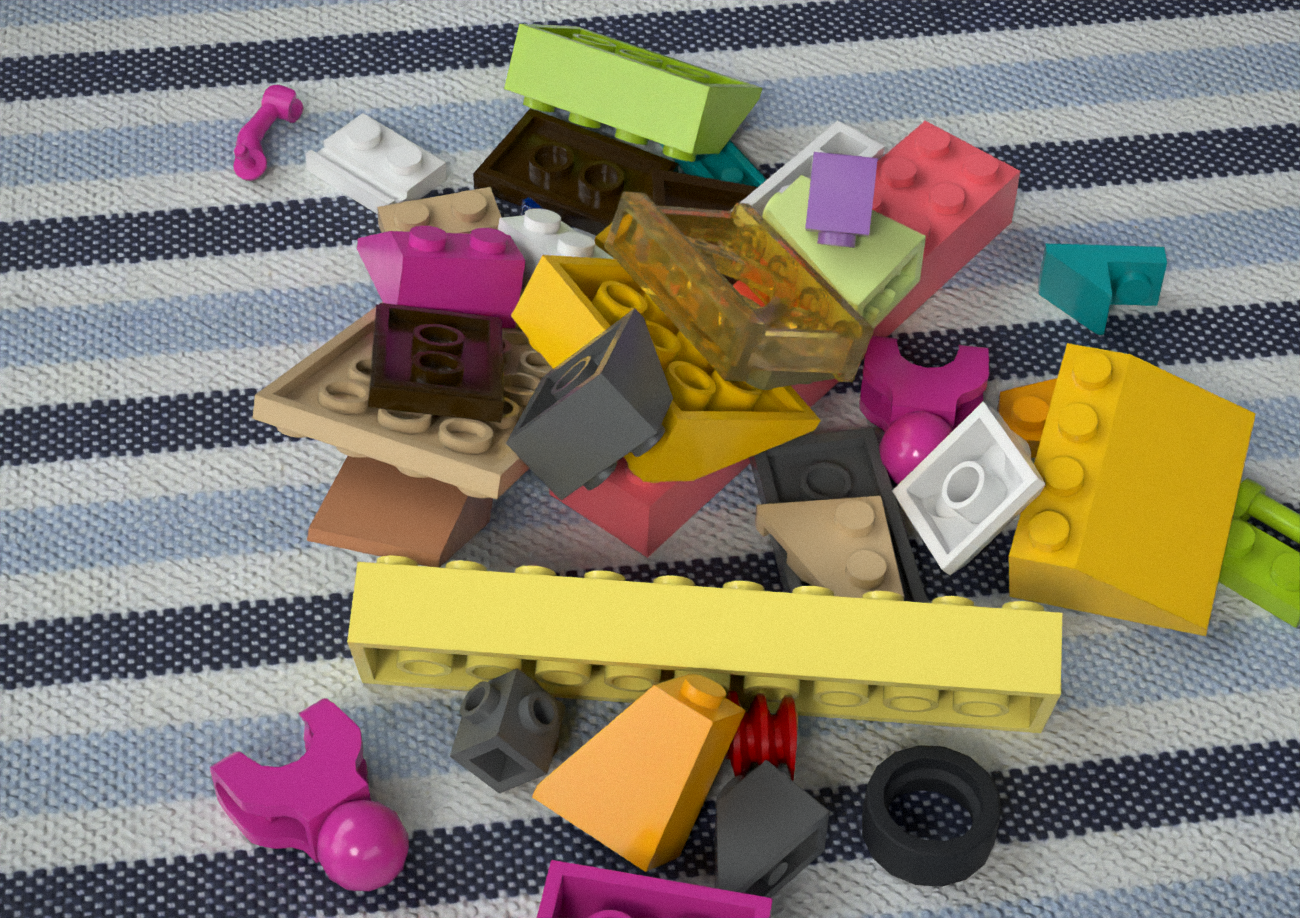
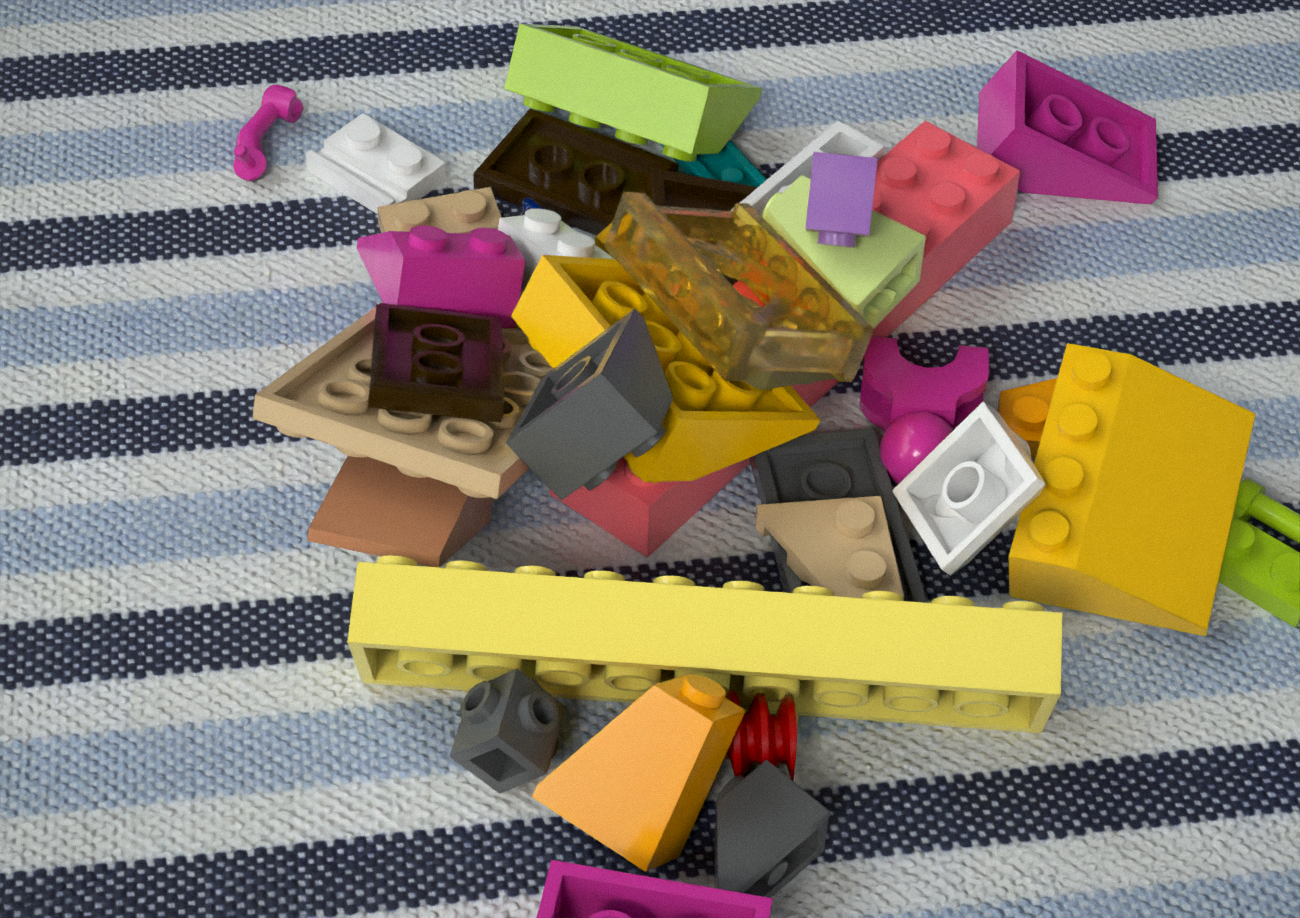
(318, 803): dark pink piece -> none
(938, 771): black tyre -> none
(1066, 135): none -> dark pink slope
(1092, 277): teal slope -> none

